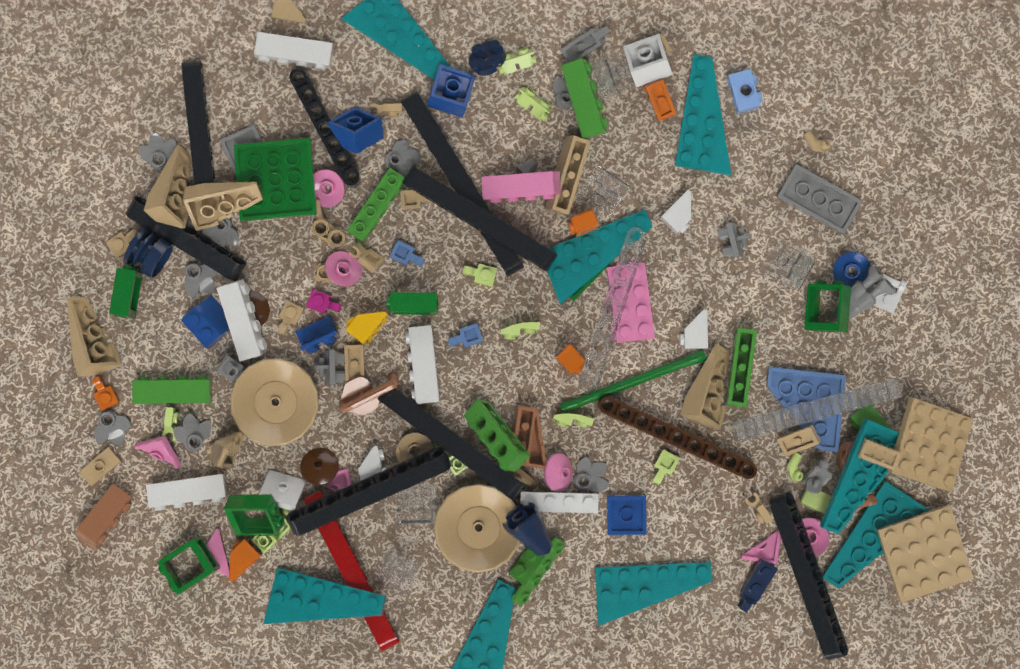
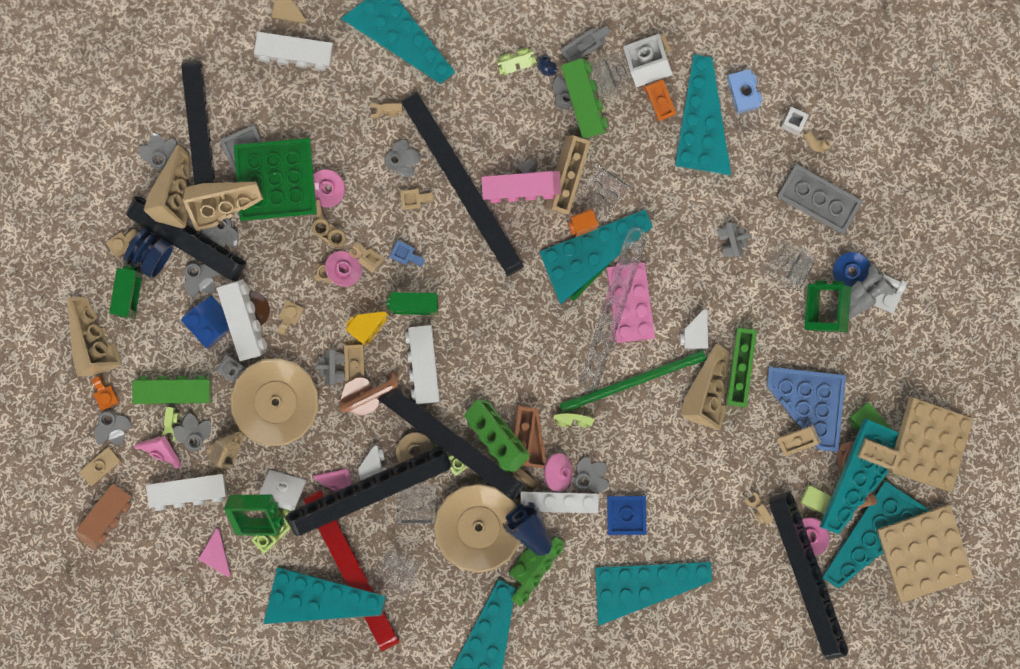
(204, 557): green window -> none
(242, 558): orange slope -> none
(317, 334): blue bracket -> none
(318, 122): black beam -> none
(321, 302): dark pink plate -> none
(322, 474): reddish brown dish -> none
(357, 129): blue slope -> none
(376, 205): bright green brick -> none
(451, 90): blue slope -> none
(468, 336): medium blue plate -> none
(479, 218): black beam -> none
(483, 274): yellowish green plate -> none
(490, 49): dark blue plate -> none
(513, 331): yellowish green slope -> none
(528, 98): yellowish green hinge -> none
(546, 67): none -> dark blue plate
(571, 360): orange slope -> none
(665, 464): yellowish green plate -> none
(679, 214): white slope -> none
(687, 438): reddish brown beam -> none
(756, 584): dark blue hinge -> none
(766, 550): bright pink tile -> none
(793, 469): yellowish green arm -> none
(794, 121): none -> white brick
(816, 409): clear beam -> none
(817, 477): light grey hips -> none

